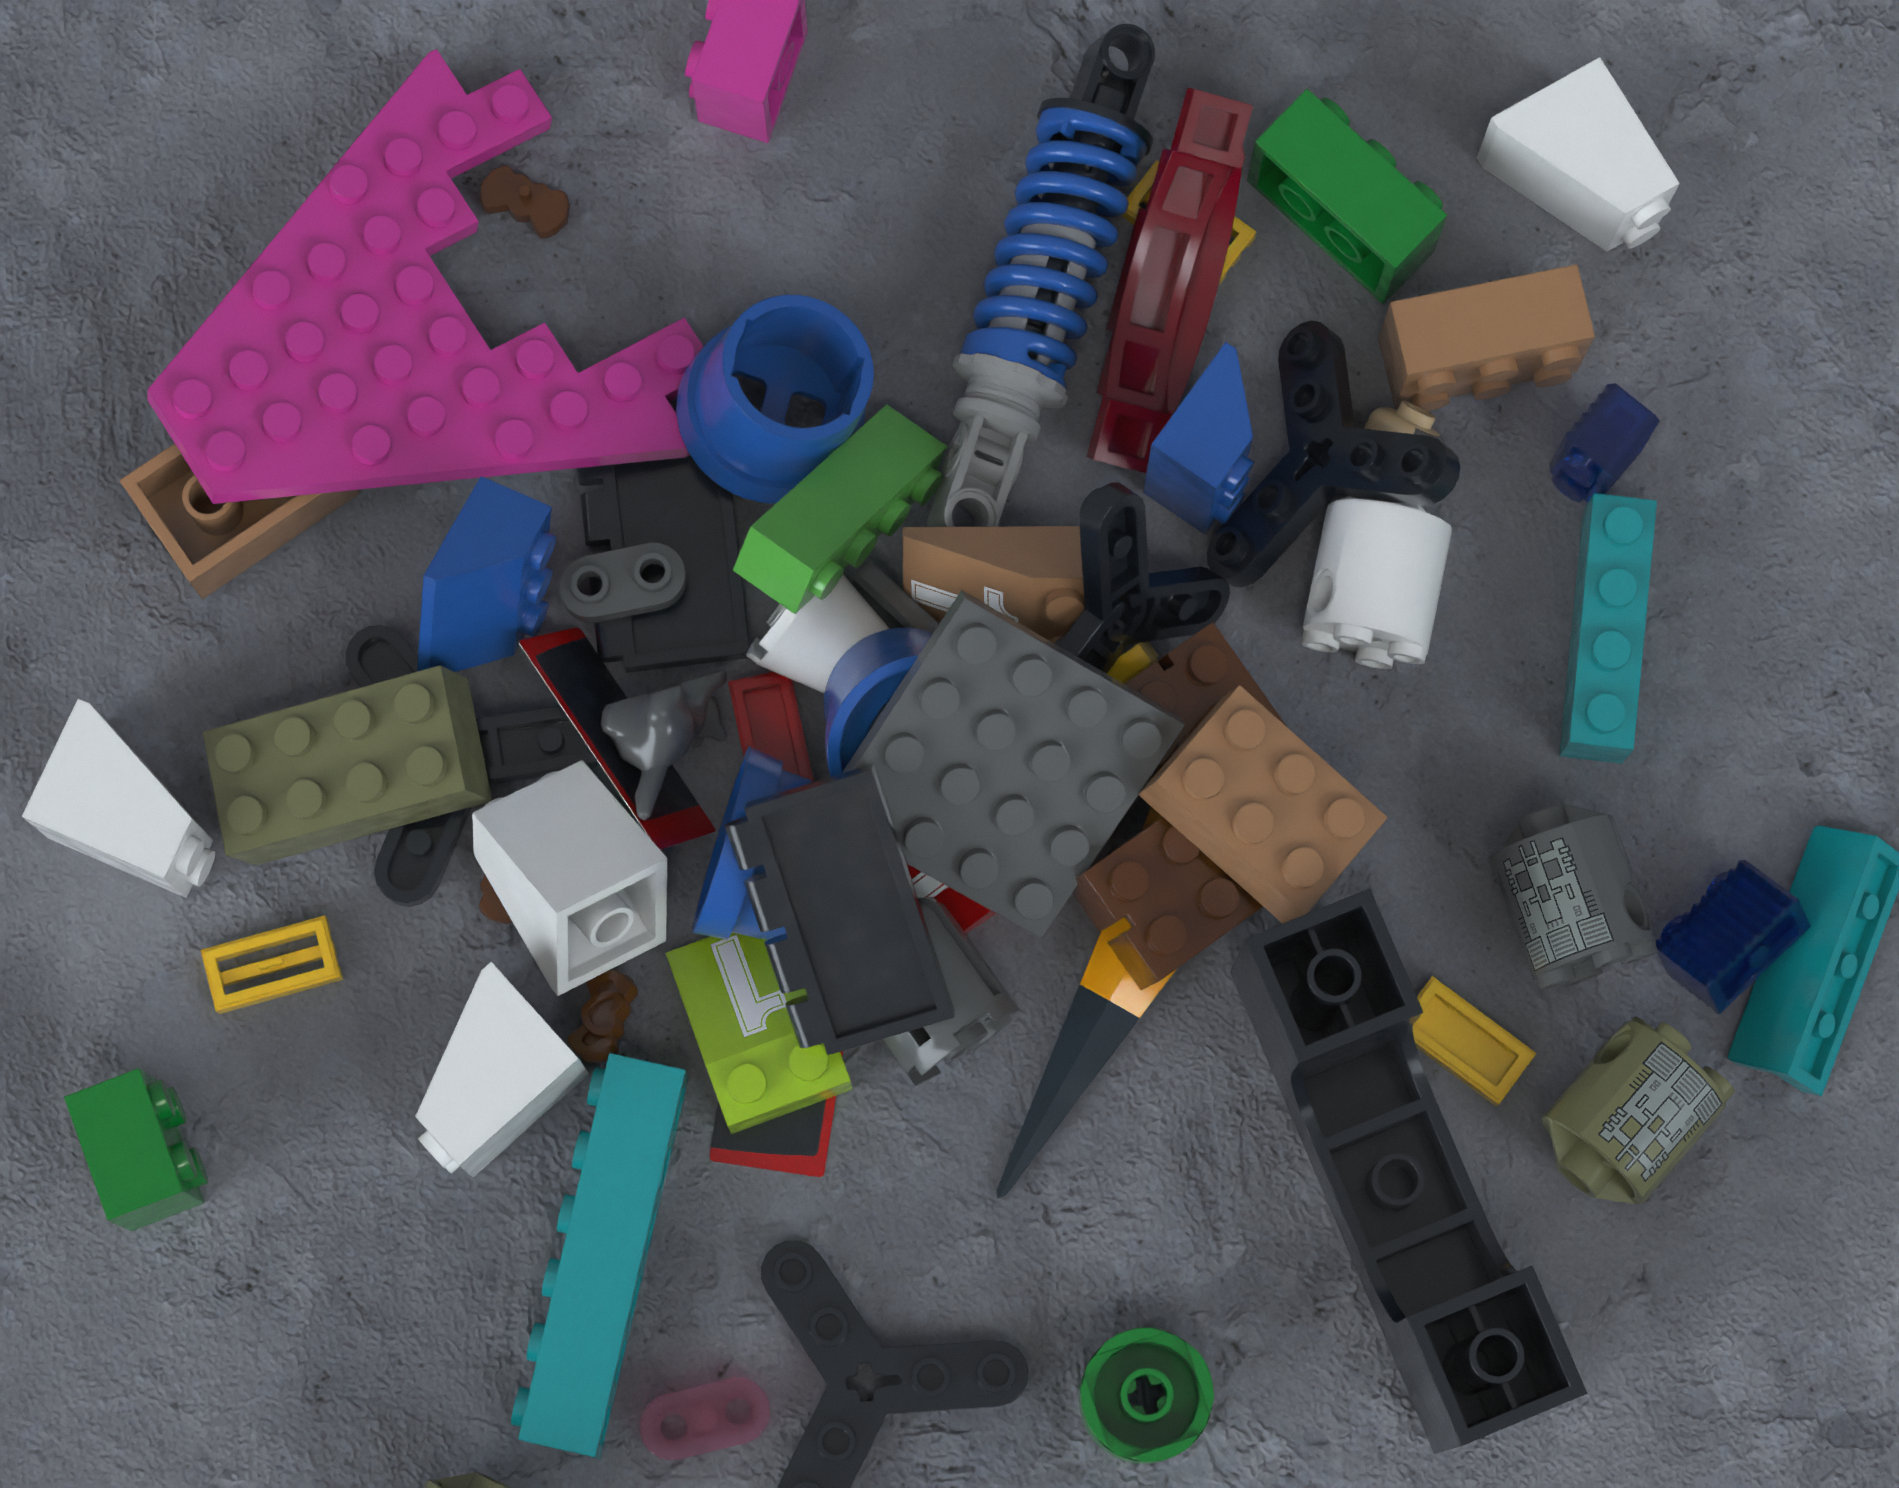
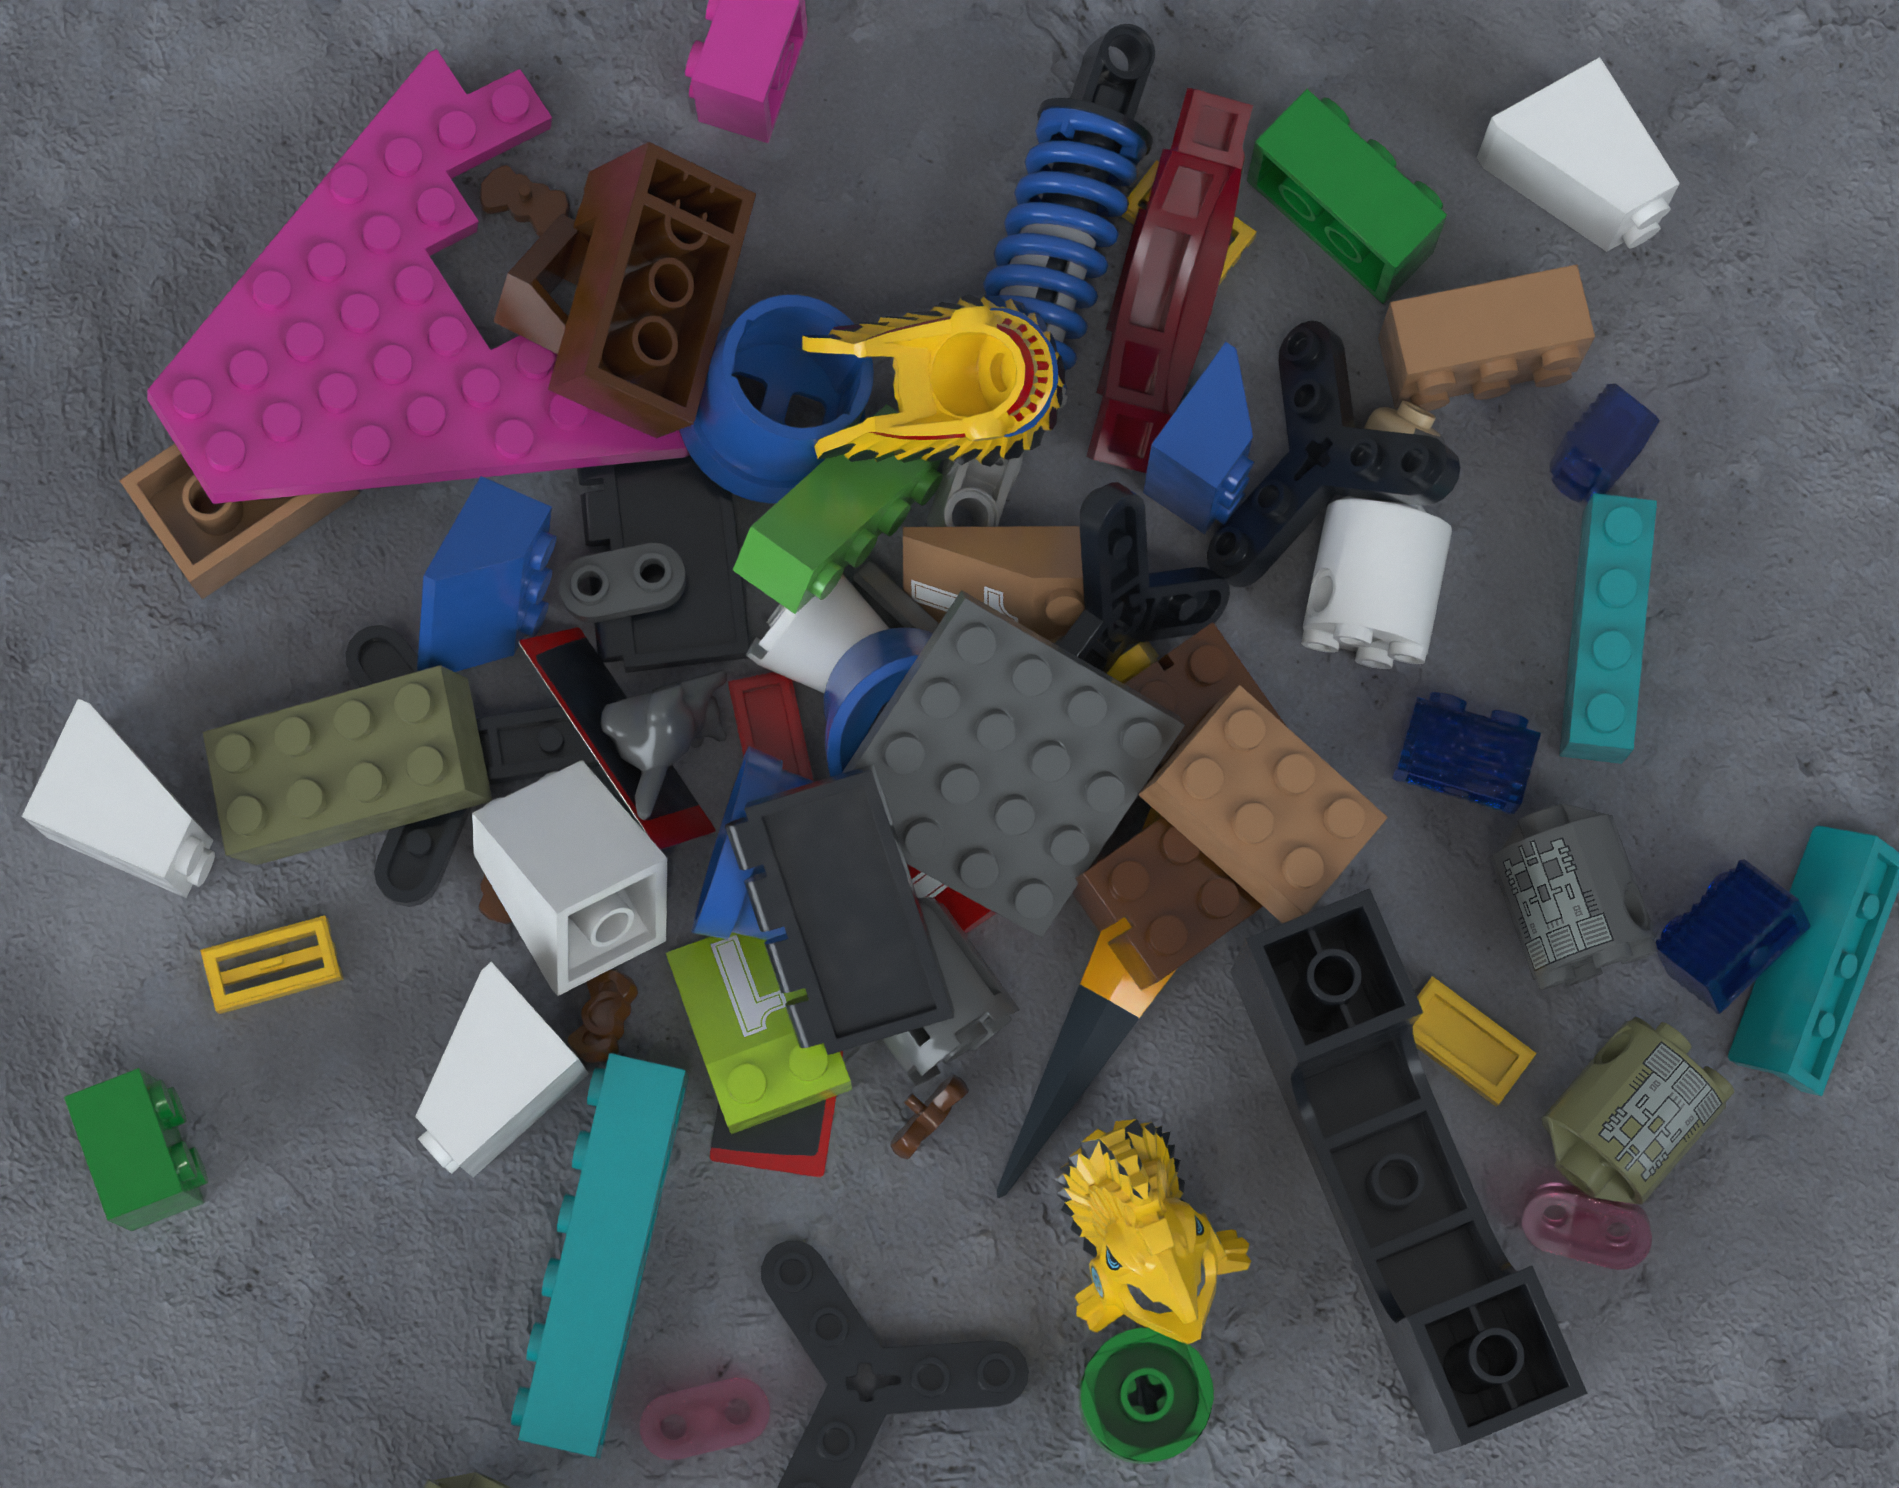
(526, 298): none -> reddish brown tile
(650, 288): none -> reddish brown hinge
(927, 1115): none -> reddish brown piece
(967, 383): none -> yellow piece
(1143, 1233): none -> yellow piece
(1467, 752): none -> clear blue brick
(1583, 1228): none -> clear pink plate

